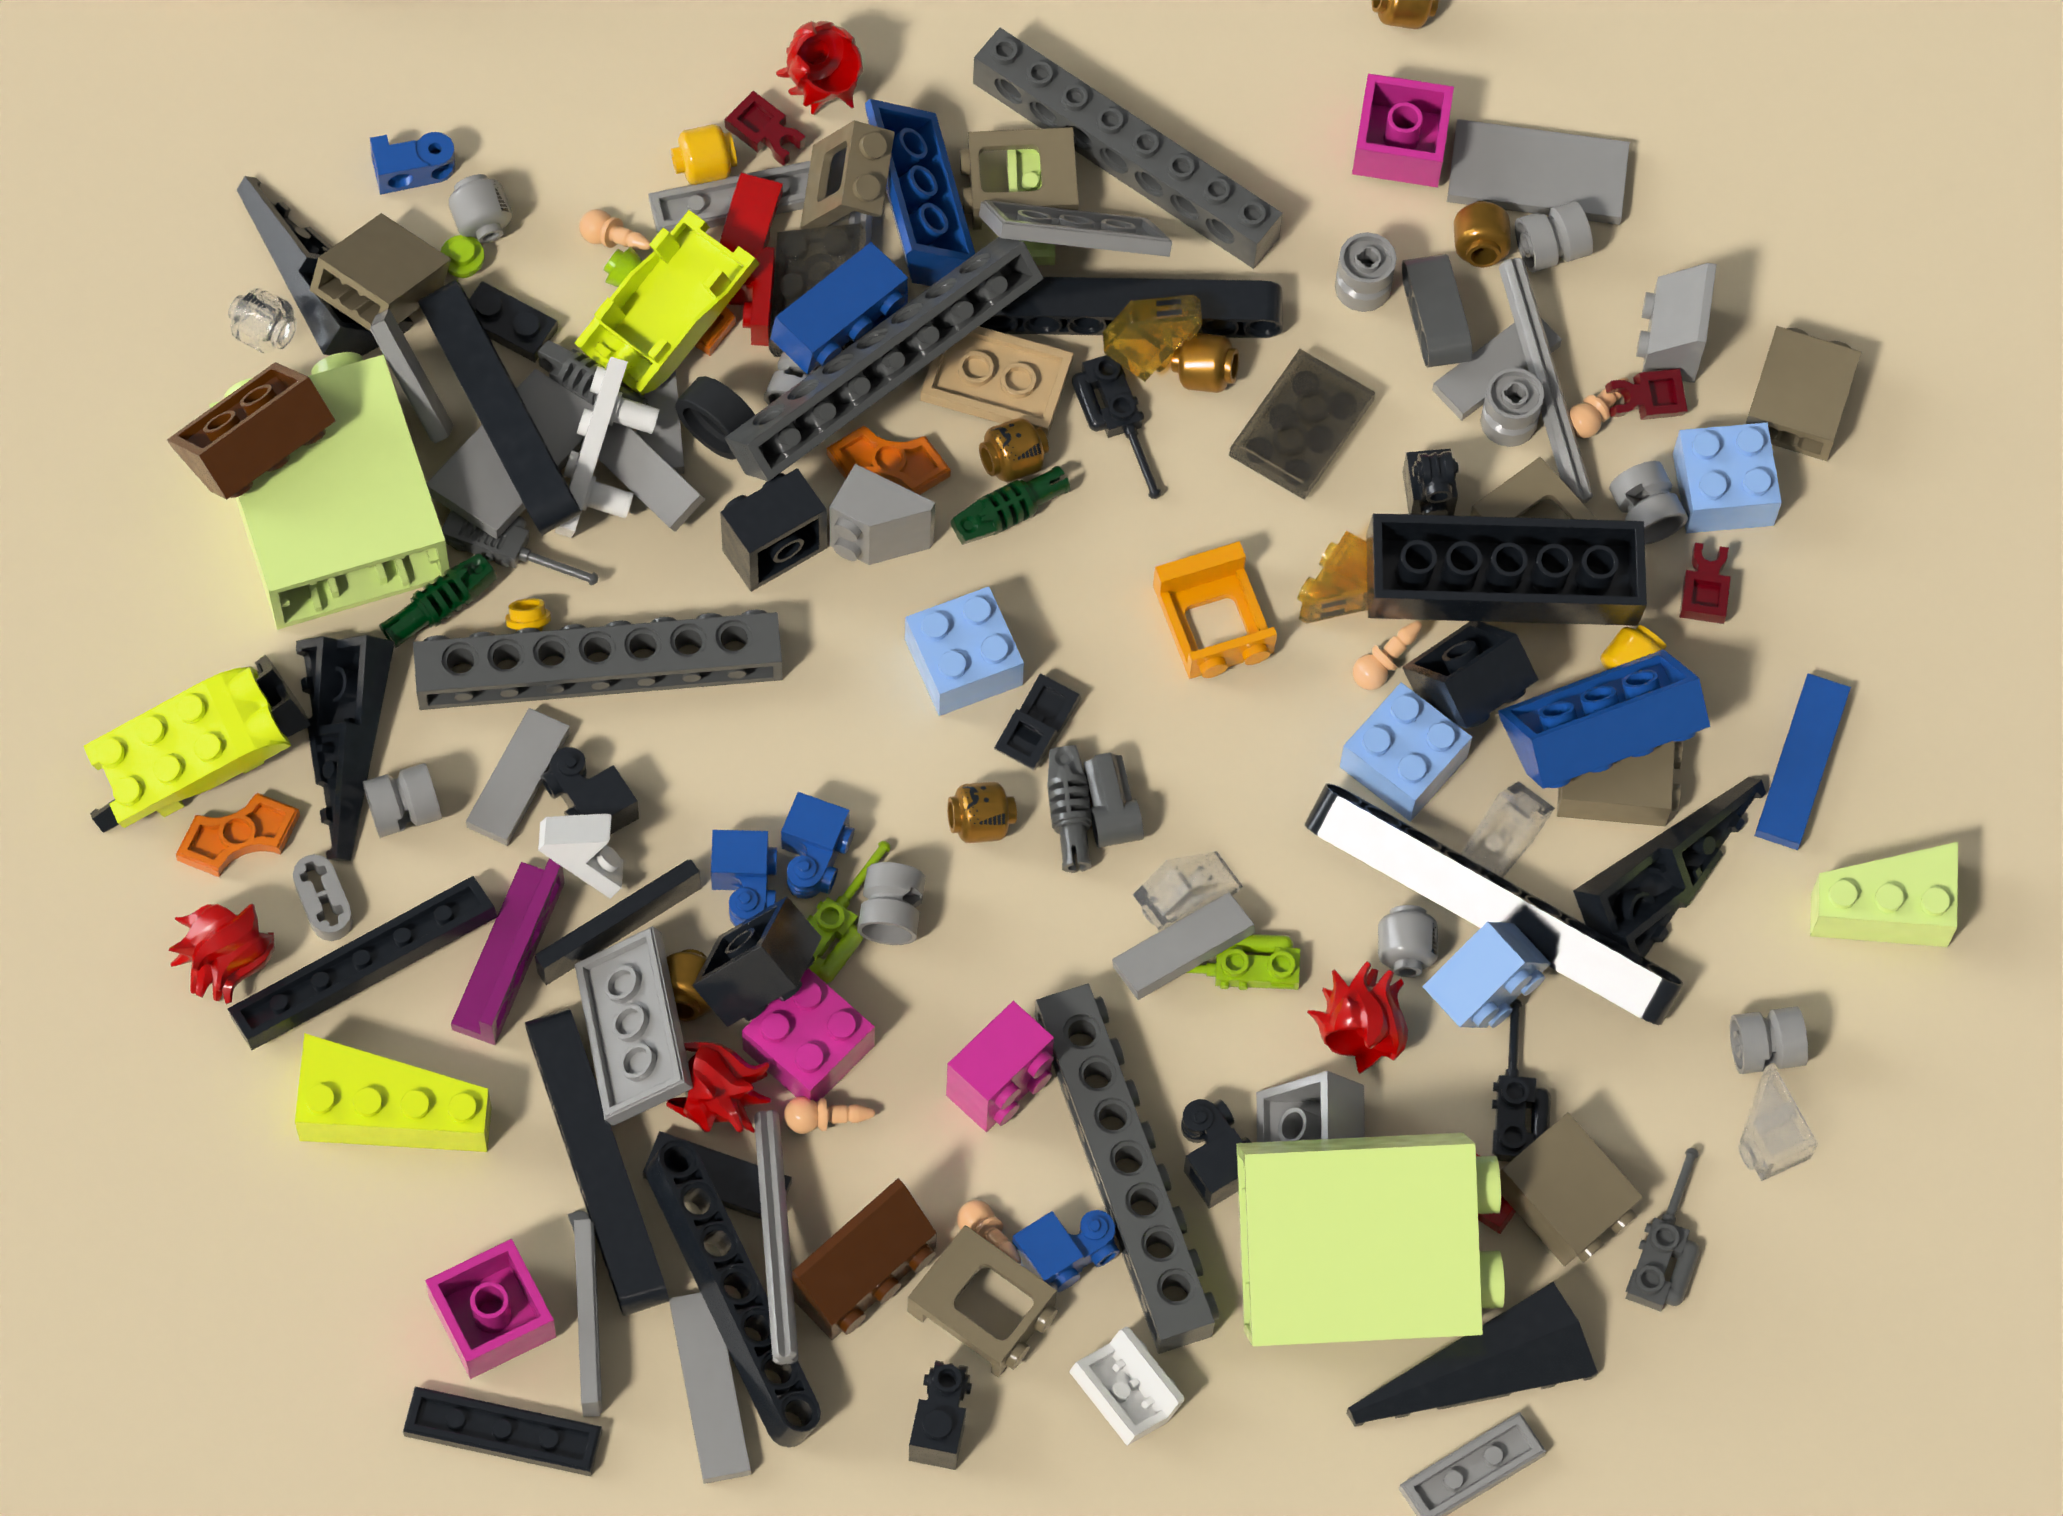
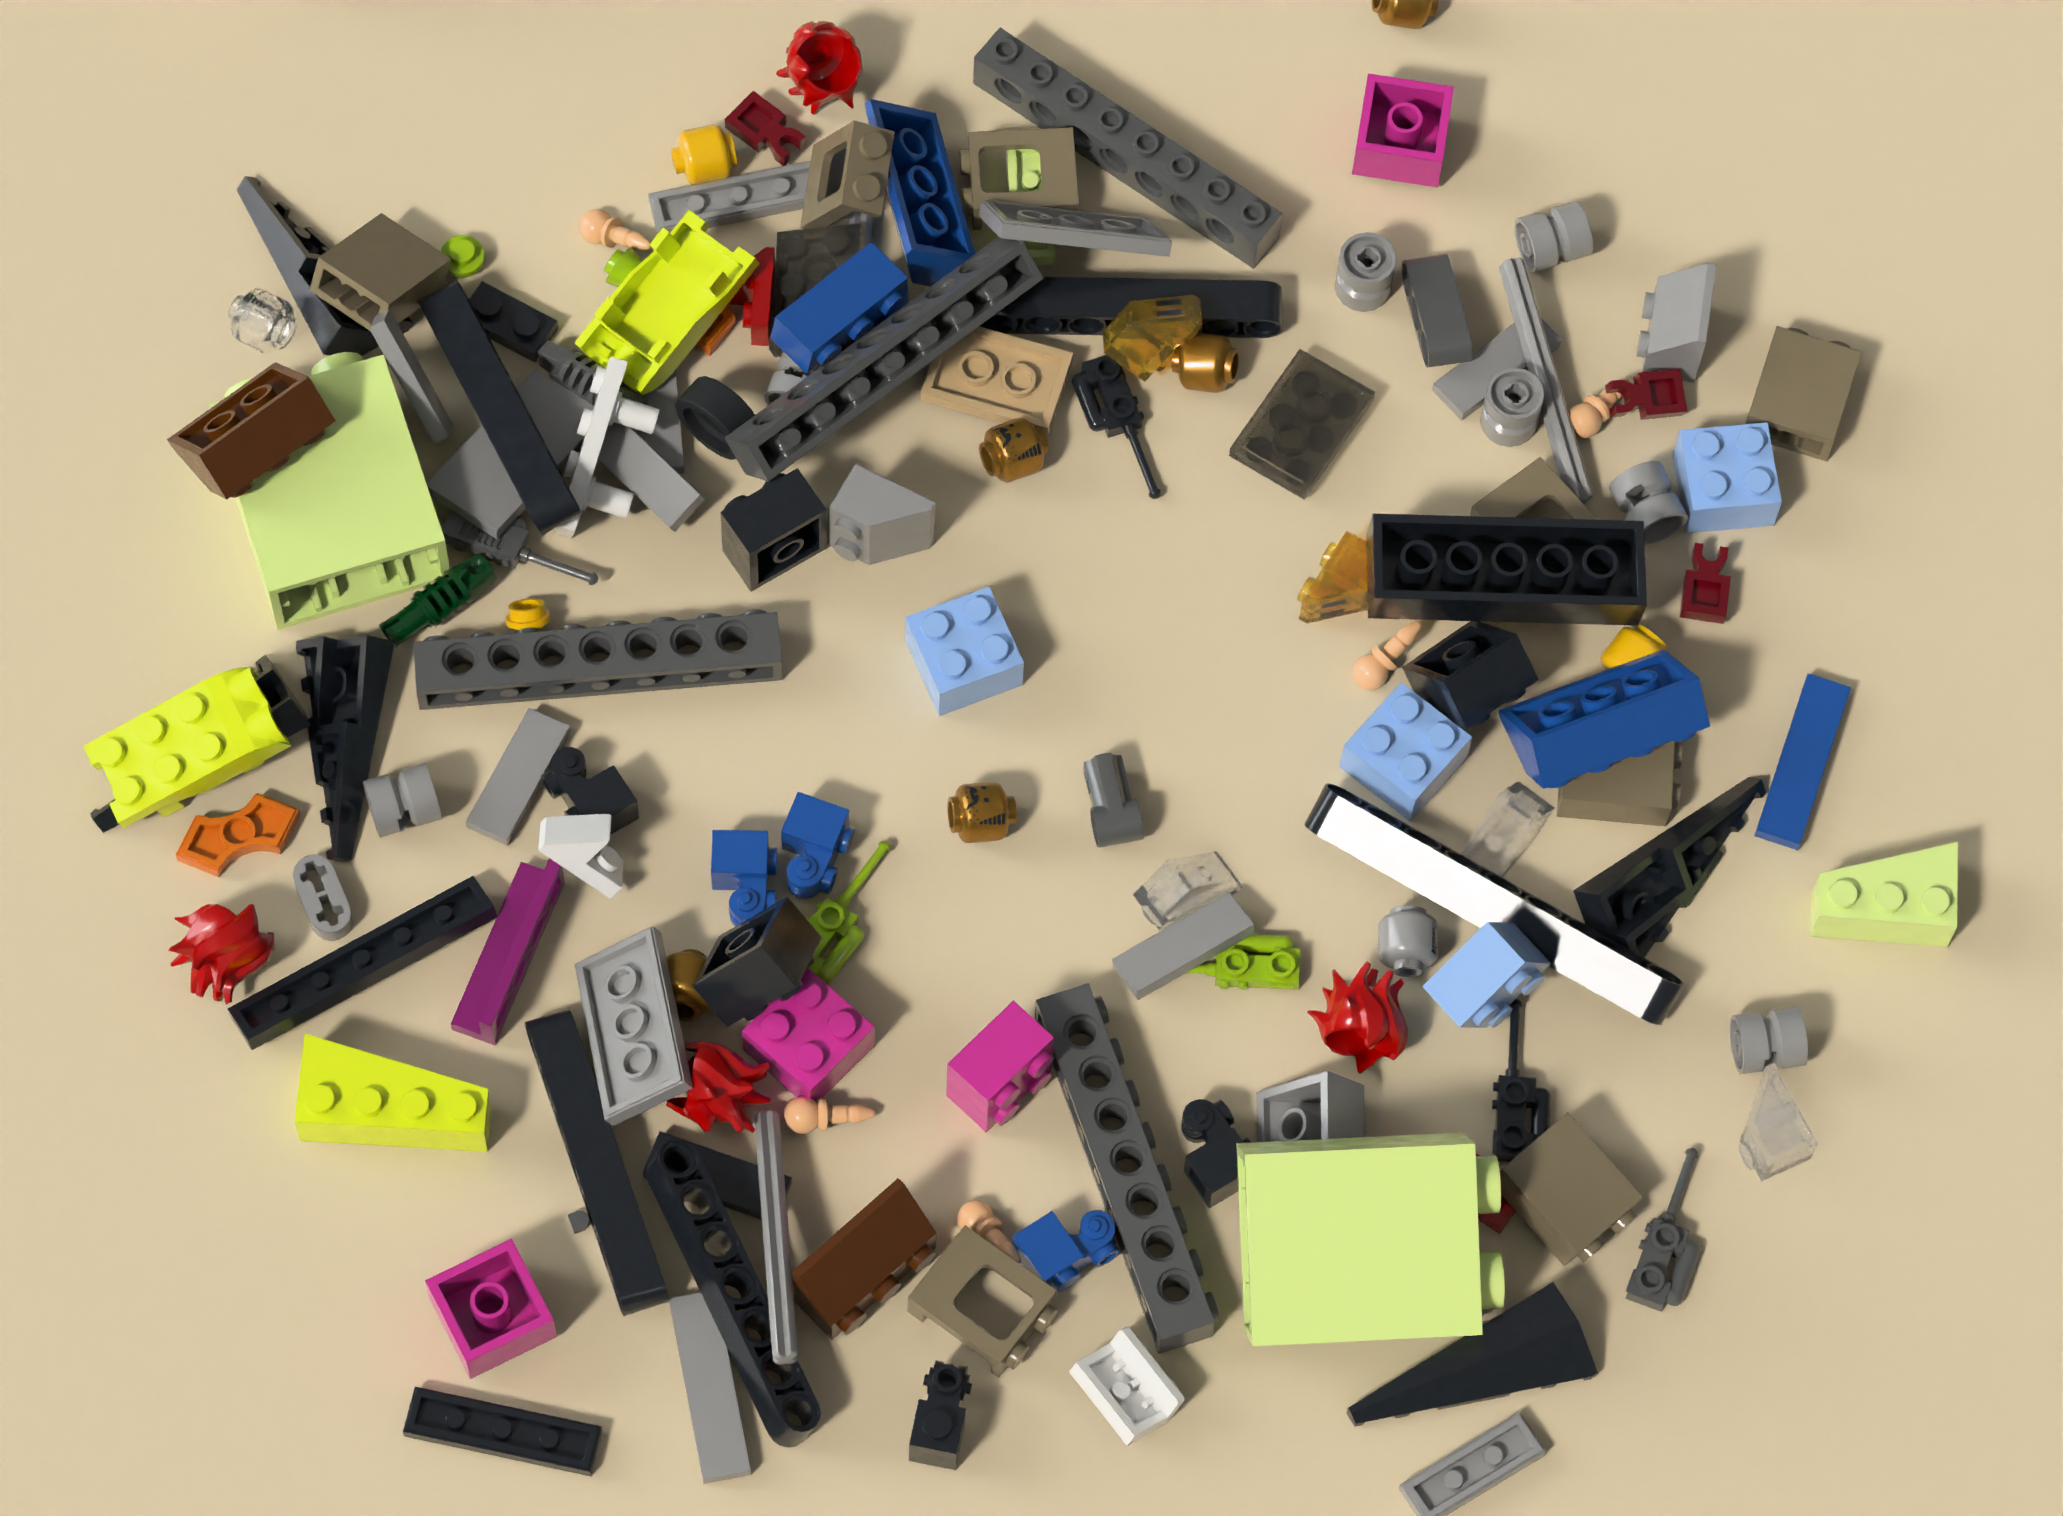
(412, 162): blue leg -> none
(480, 208): light grey head -> none
(588, 1318): light grey tile -> none
(618, 921): black tile -> none
(751, 214): red slope -> none
(891, 910): light grey wheel -> none
(908, 464): orange tile -> none
(1008, 506): dark green hinge -> none
(1037, 722): black slope -> none
(1070, 806): dark grey hinge -> none
(1204, 580): light orange window -> none
(1430, 482): black brick -> none
(1482, 234): pearl gold head -> none
(1537, 170): light grey tile -> none

